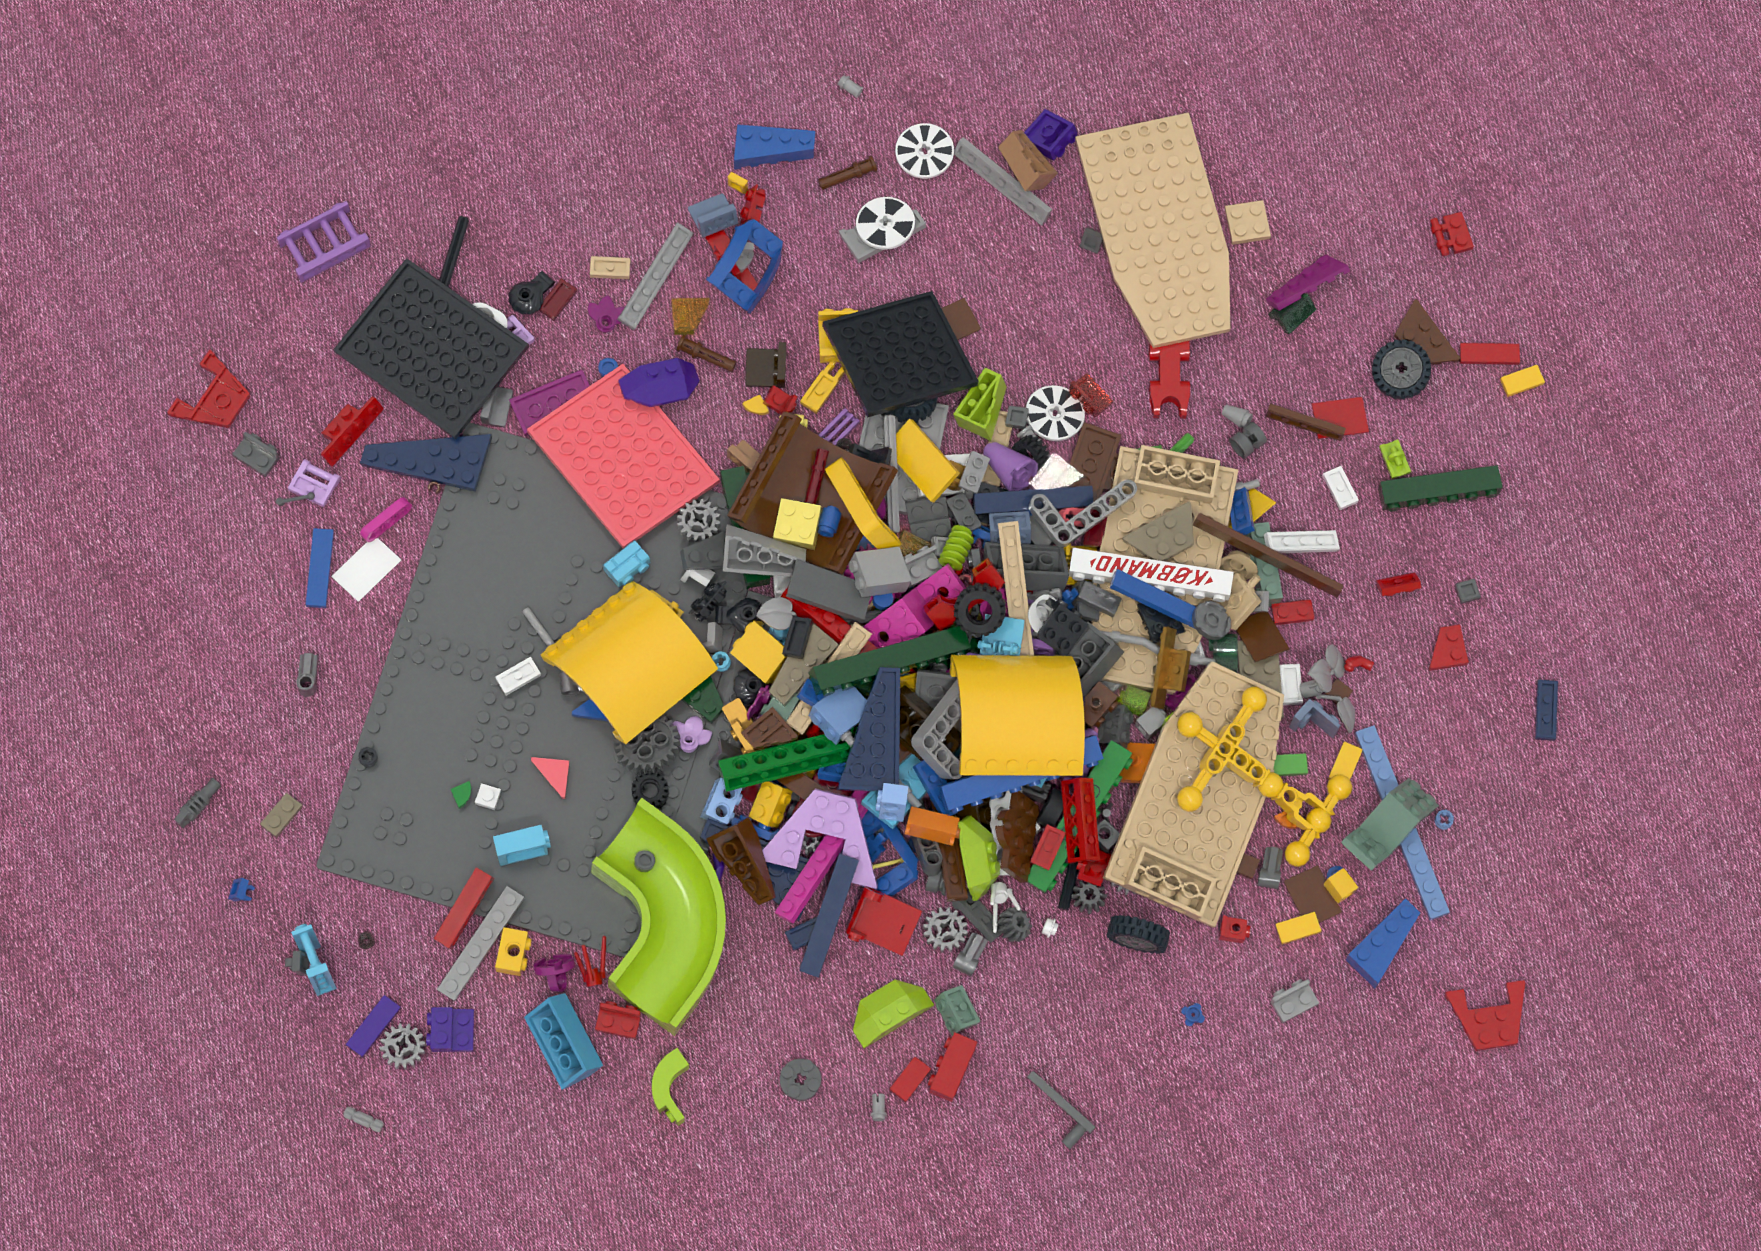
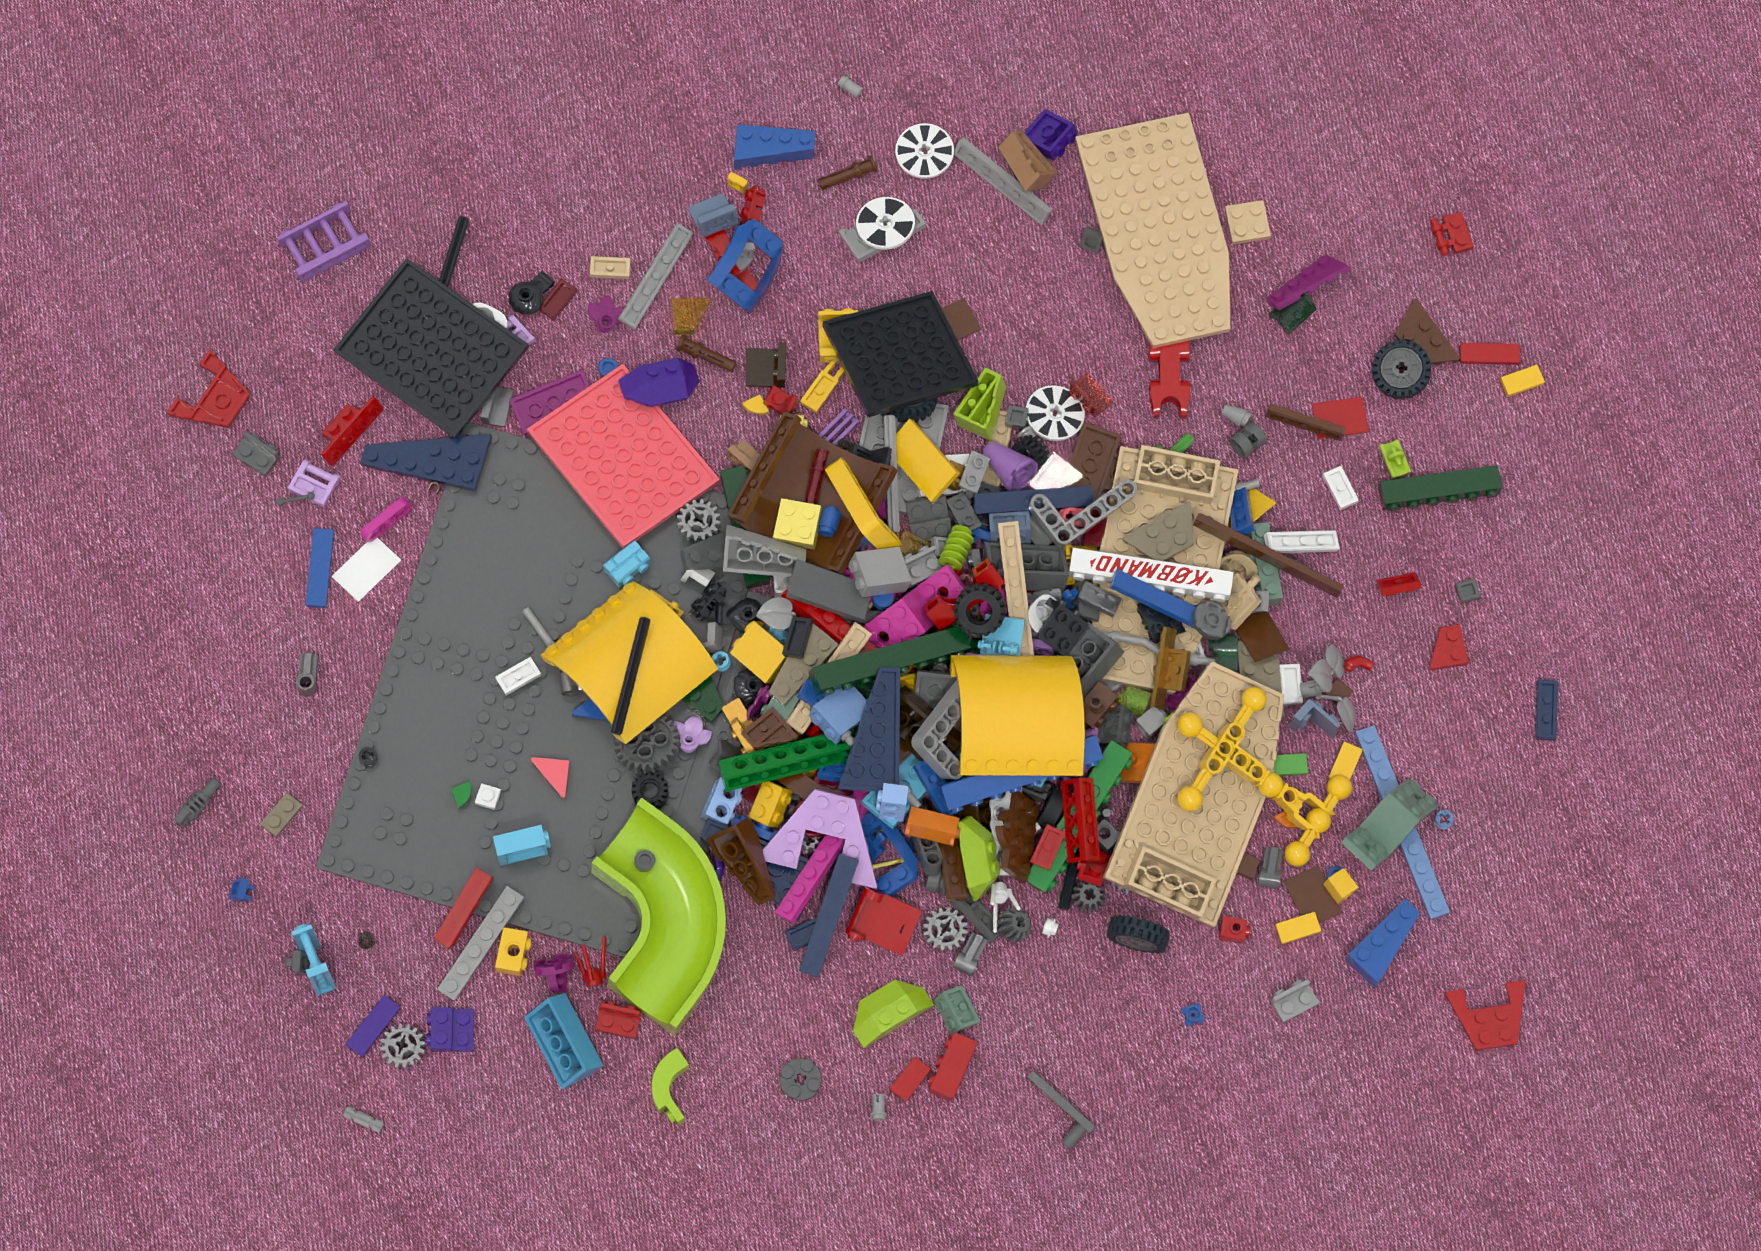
(630, 676): none -> black axle
(1292, 612): red plate -> none

